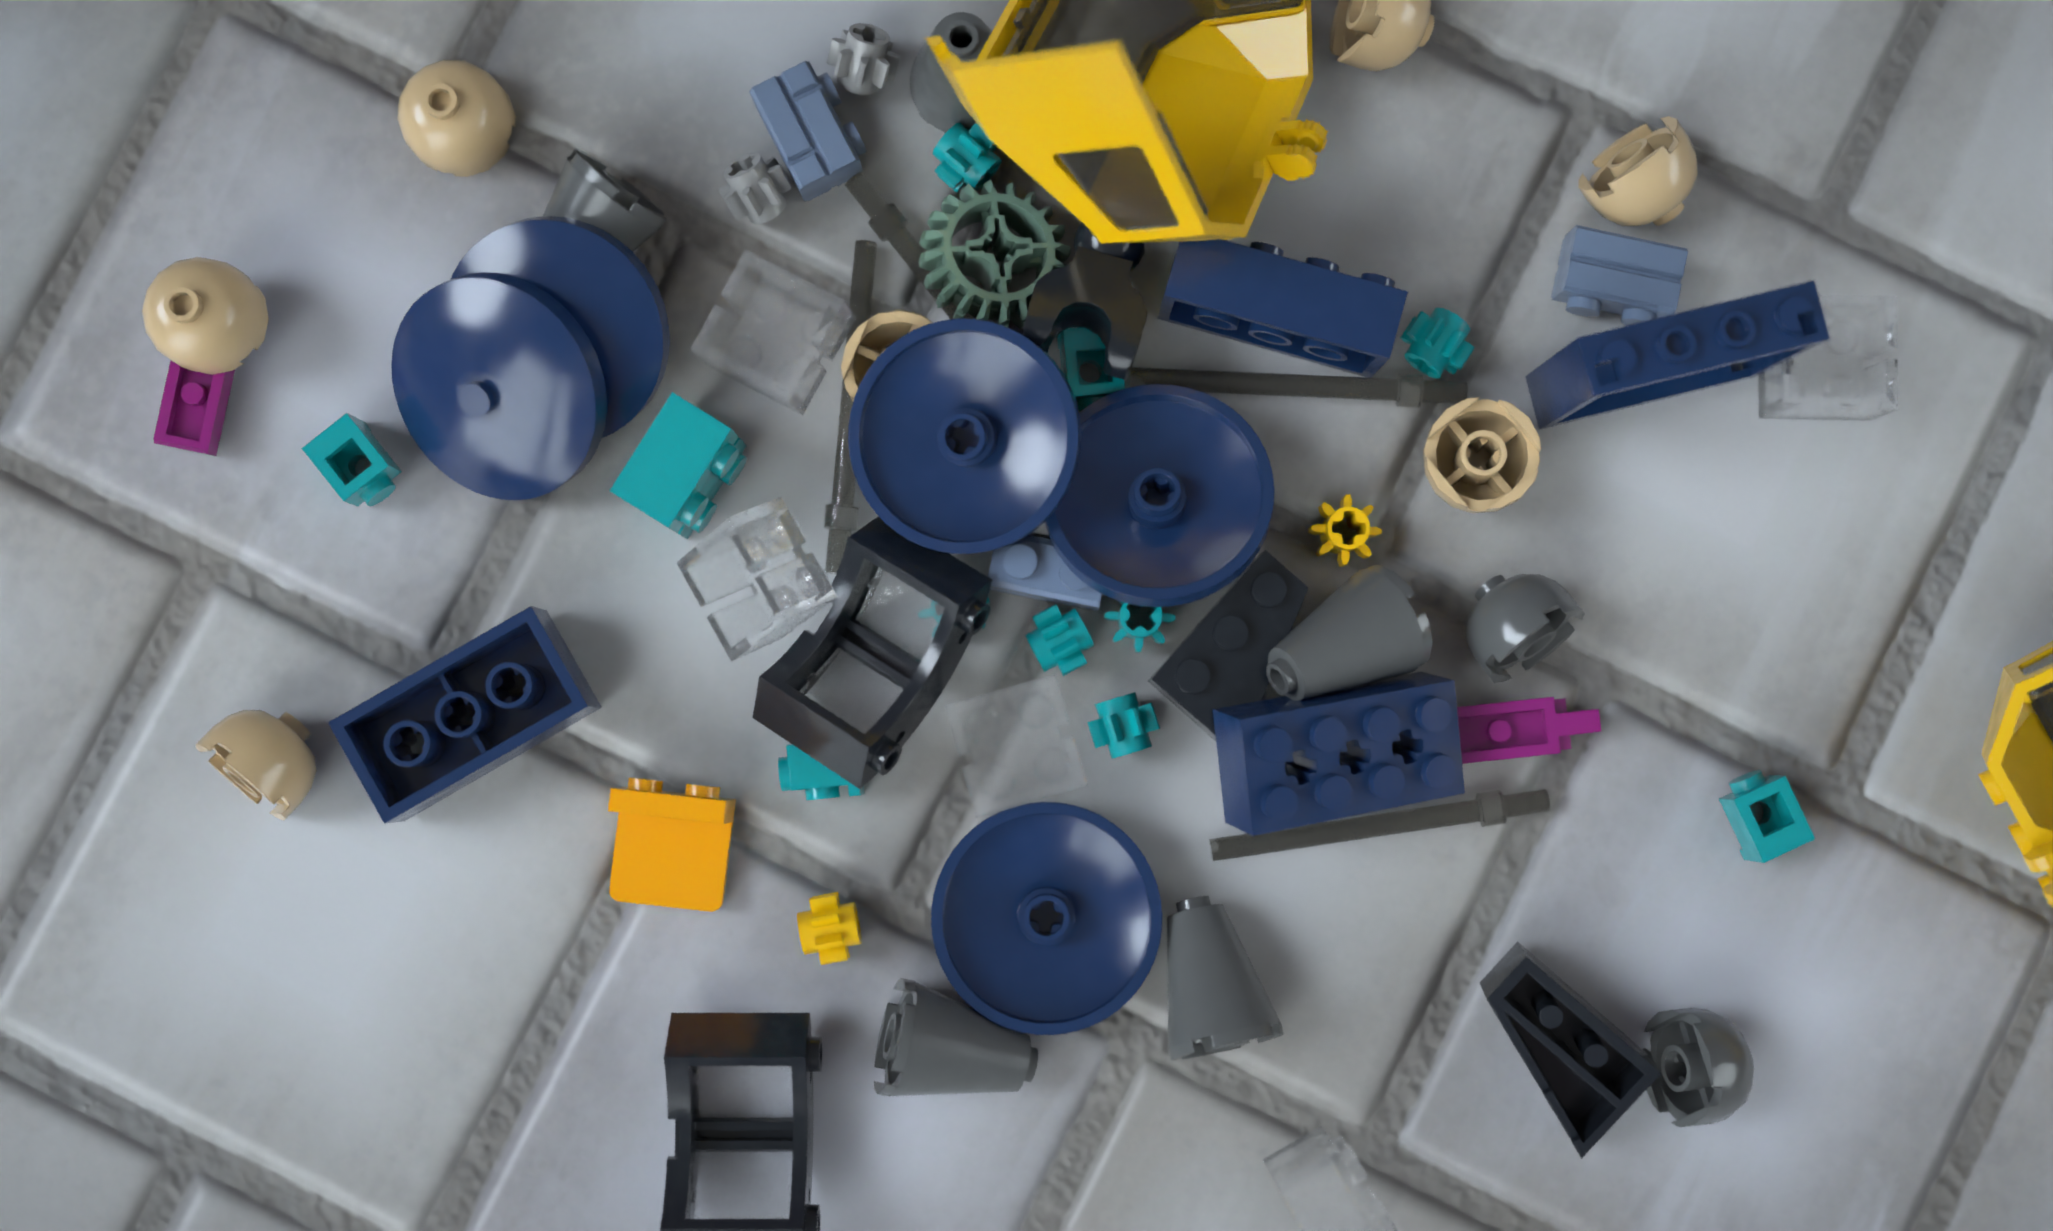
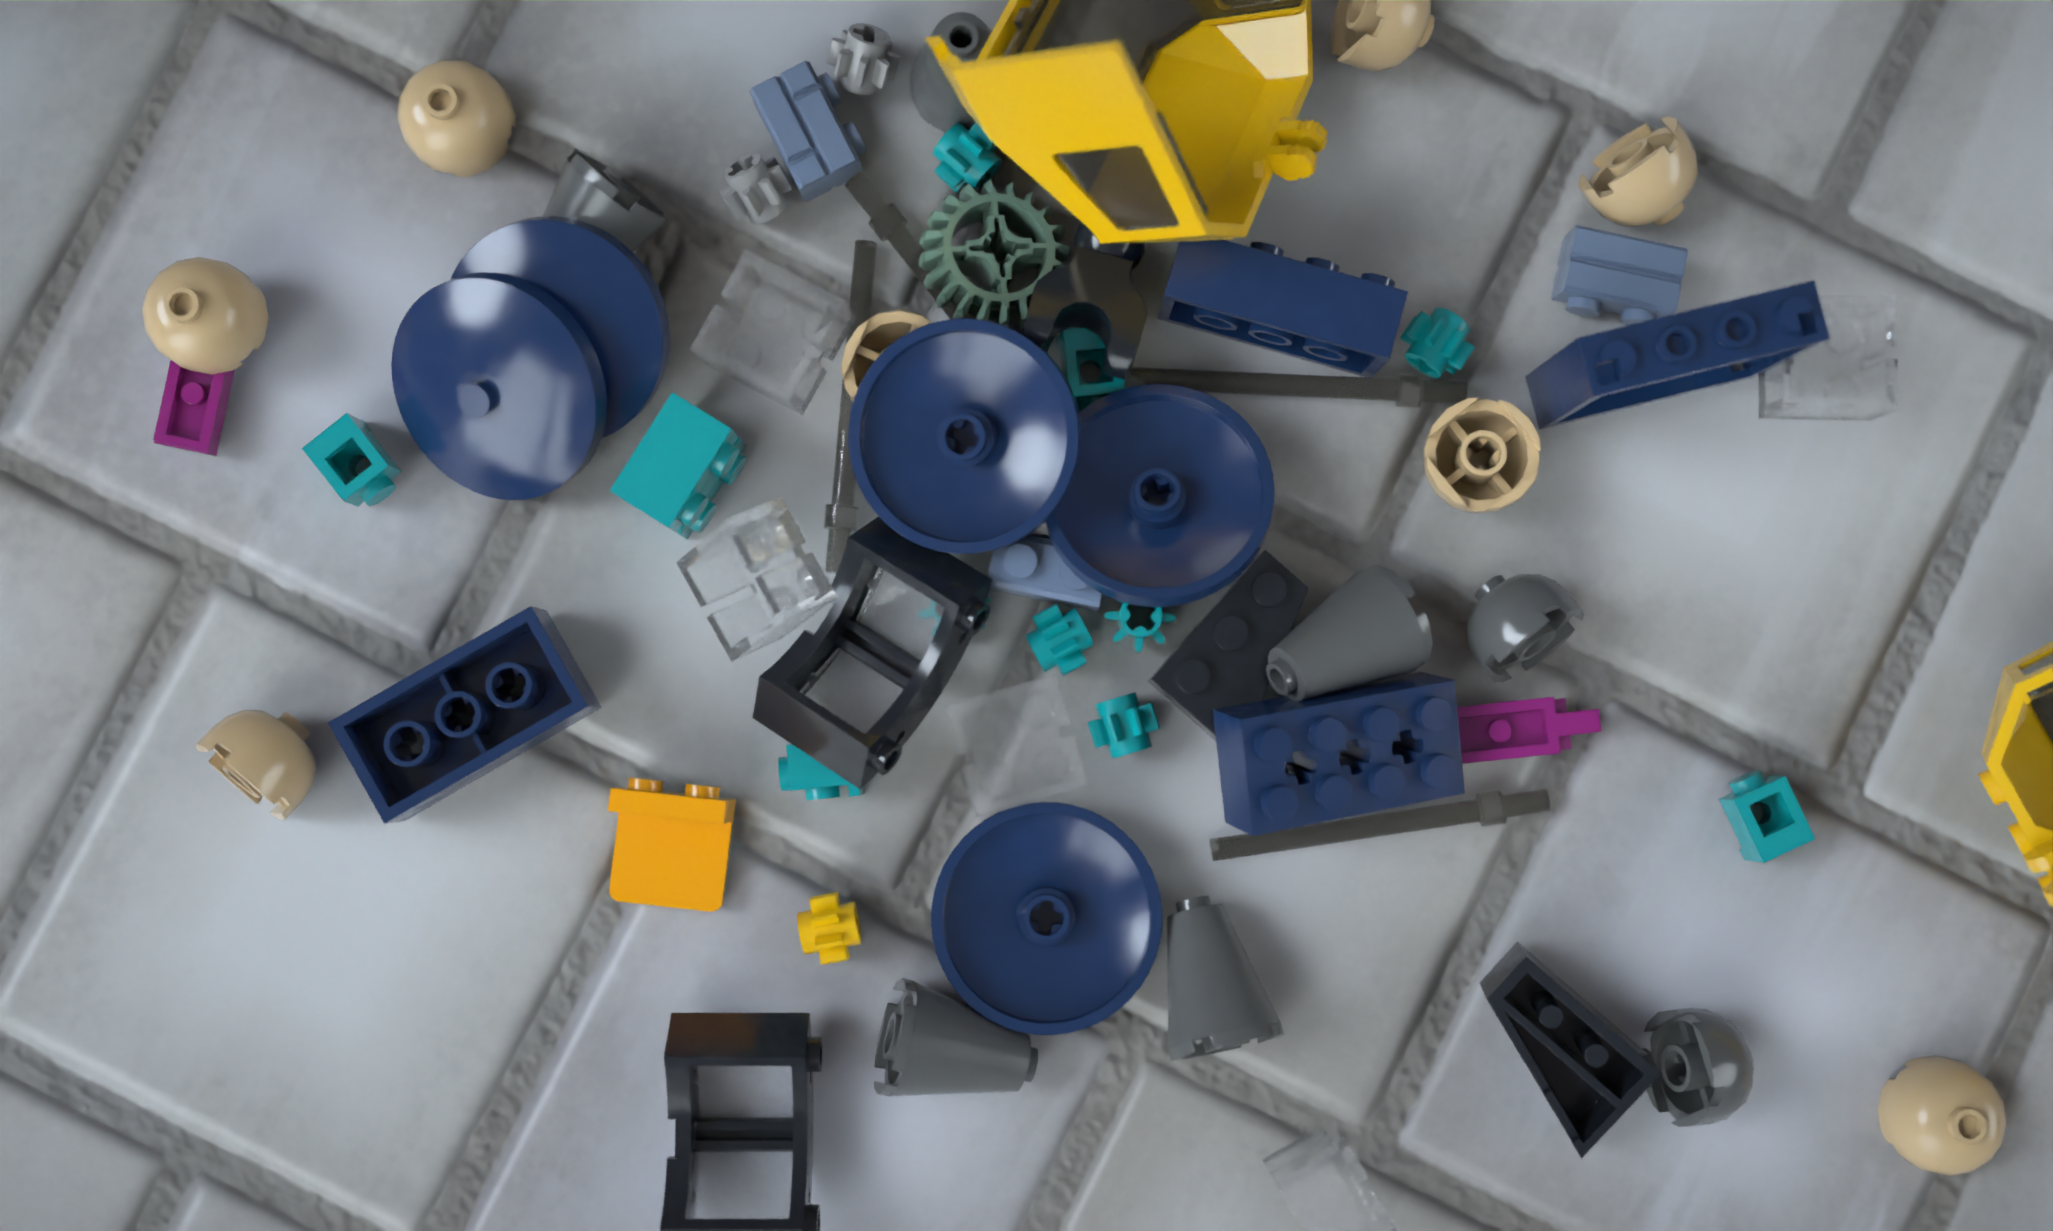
(1356, 519): yellow gear -> none
(1942, 1115): none -> tan cylinder

